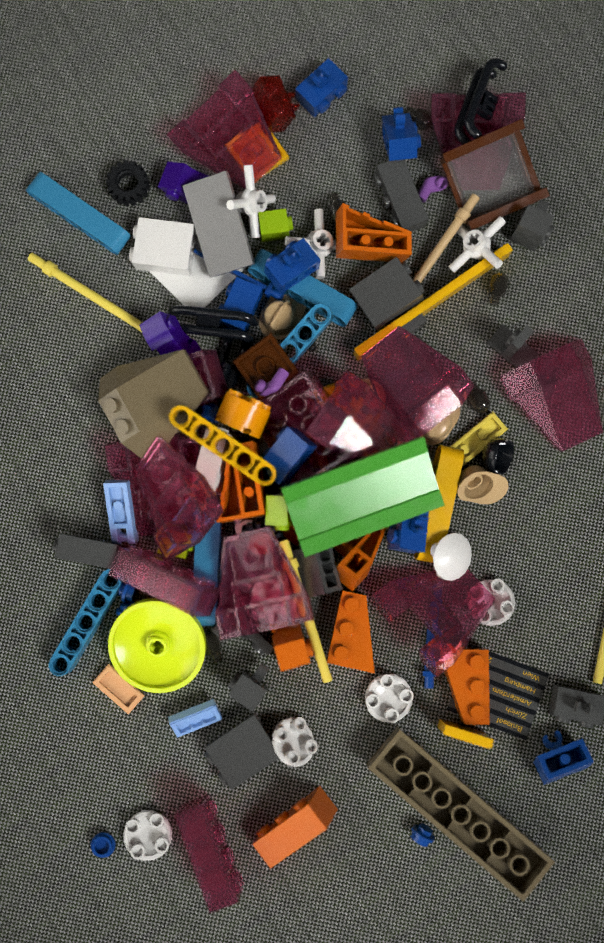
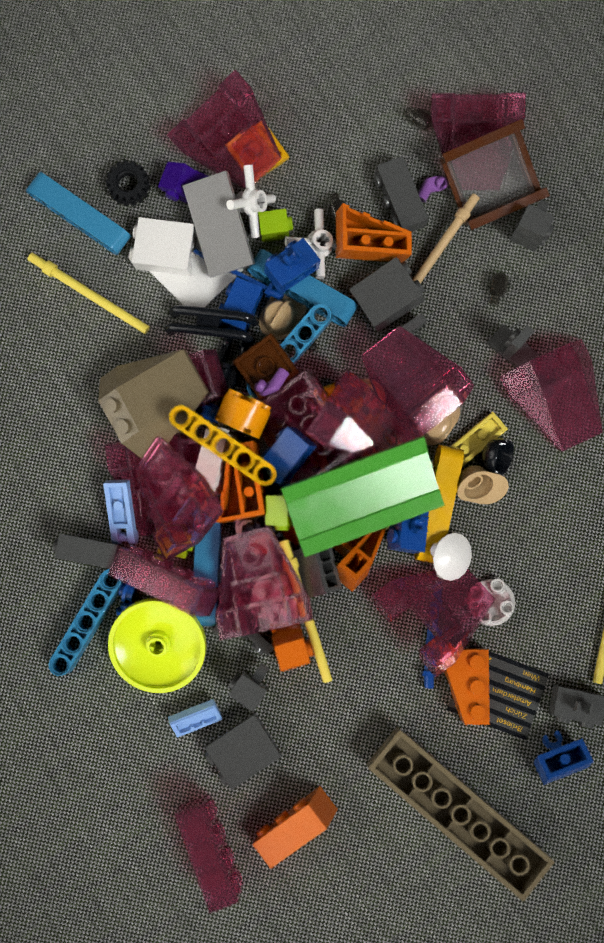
(103, 844): blue plate -> none
(118, 689): light nougat tile -> none
(147, 835): white dish -> none
(166, 335): dark purple brick -> none
(213, 646): clear smoke cylinder -> none
(275, 102): clear red brick -> none
(294, 741): white dish -> none
(321, 88): blue brick -> none
(351, 635): orange wedge -> none
(388, 698): white dish -> none
(400, 135): blue brick -> none
(422, 834): blue plate -> none
(434, 300): yellow tile -> none
(465, 734): yellow tile -> none
(478, 101): black piece -> none
(478, 245): white bar -> none
(479, 400): clear smoke cylinder -> none

